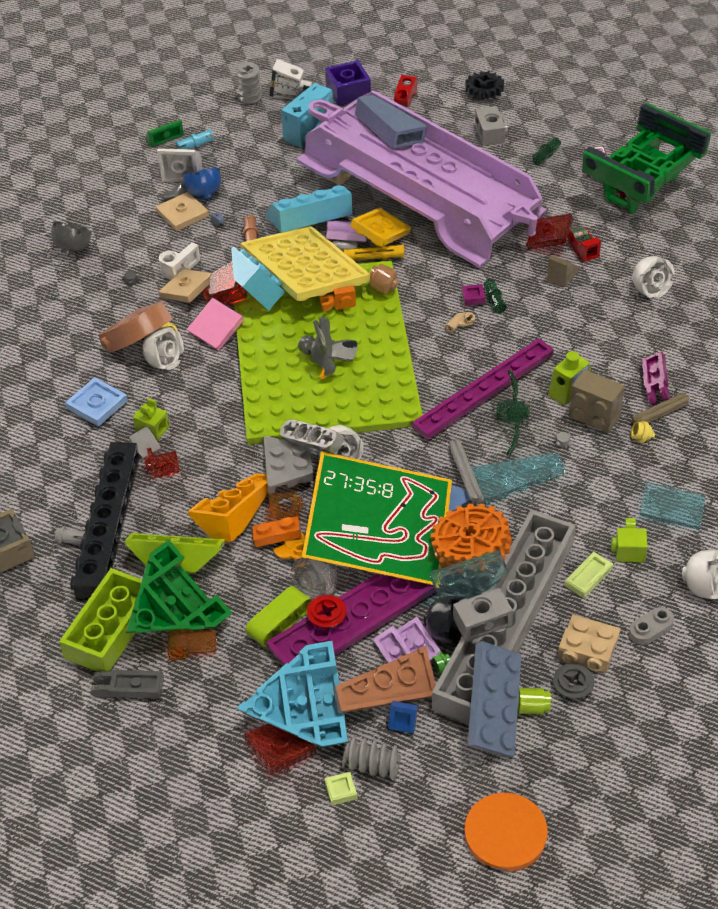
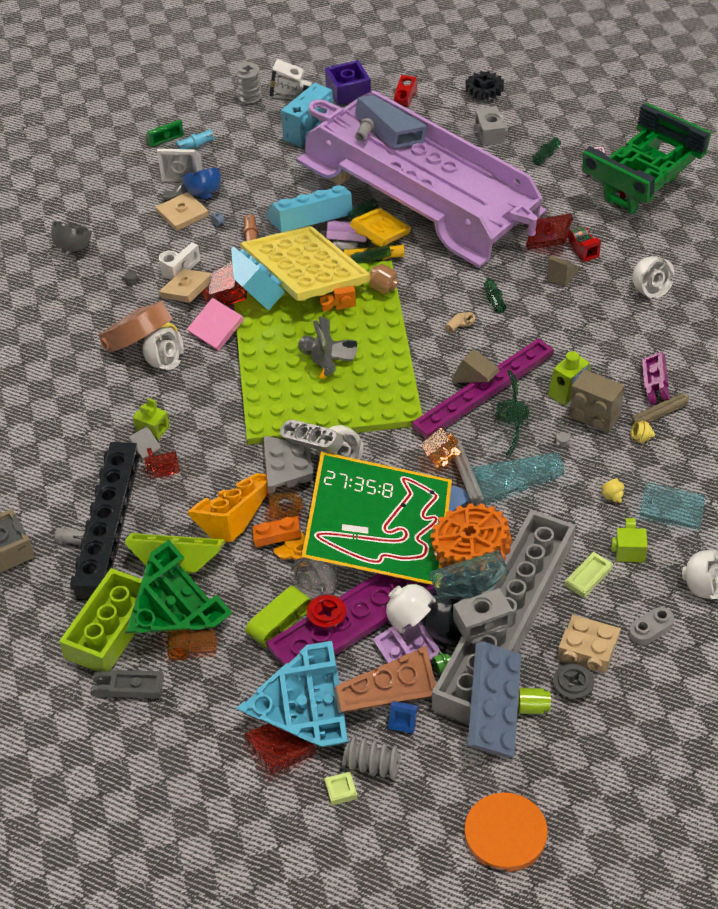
(96, 401): light blue plate -> none
(362, 208): none -> clear green axle
(365, 128): none -> light grey pin
(371, 255): none -> clear green axle
(408, 606): none -> white cylinder
(441, 448): none -> clear orange brick
(473, 294): magenta plate -> none
(475, 369): none -> dark tan slope
(613, 490): none -> light yellow plate

